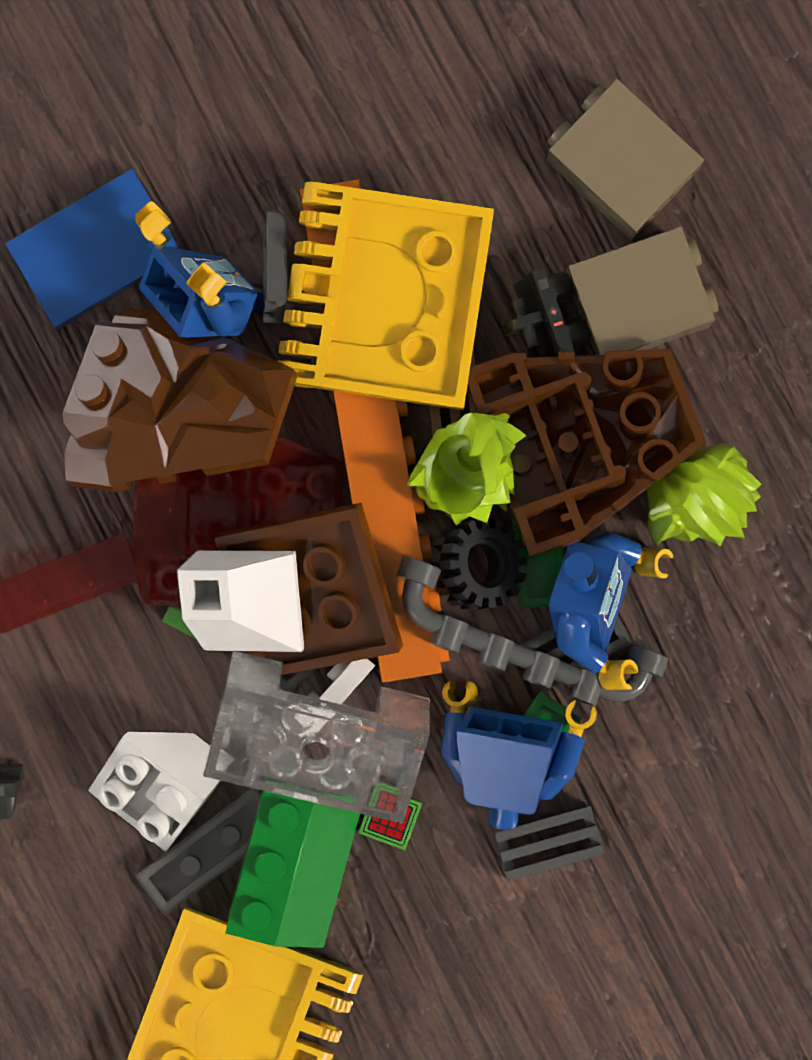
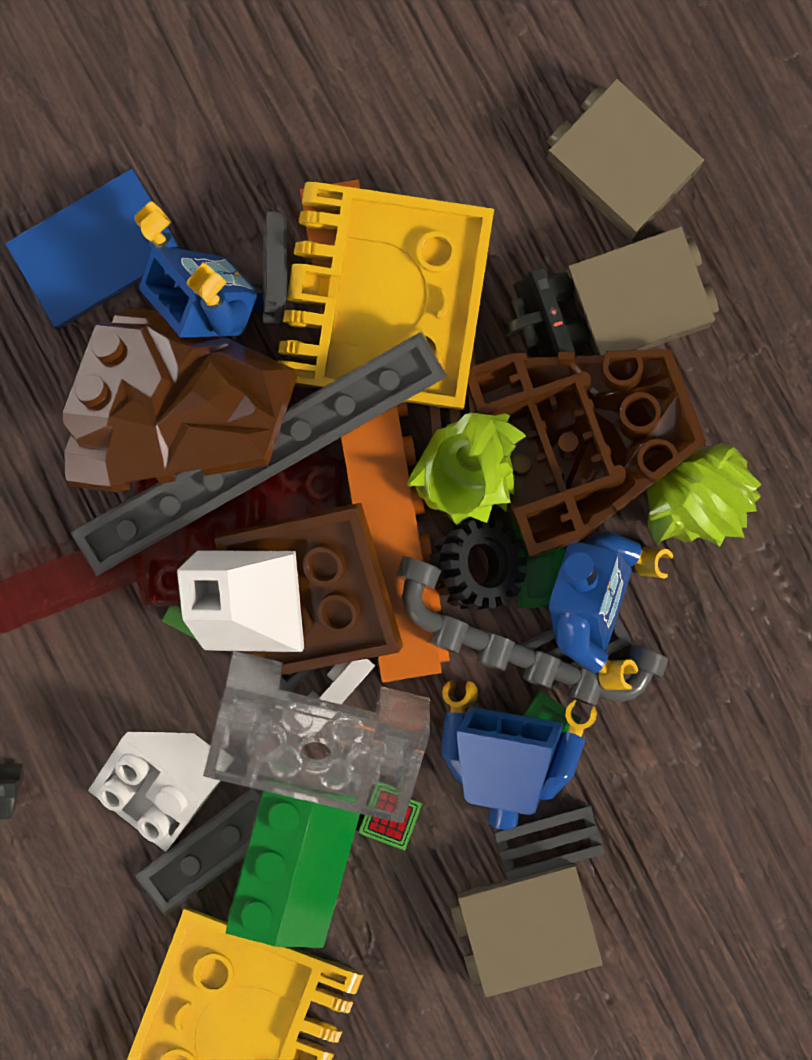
(304, 430): none -> dark grey tile
(526, 930): none -> dark tan brick

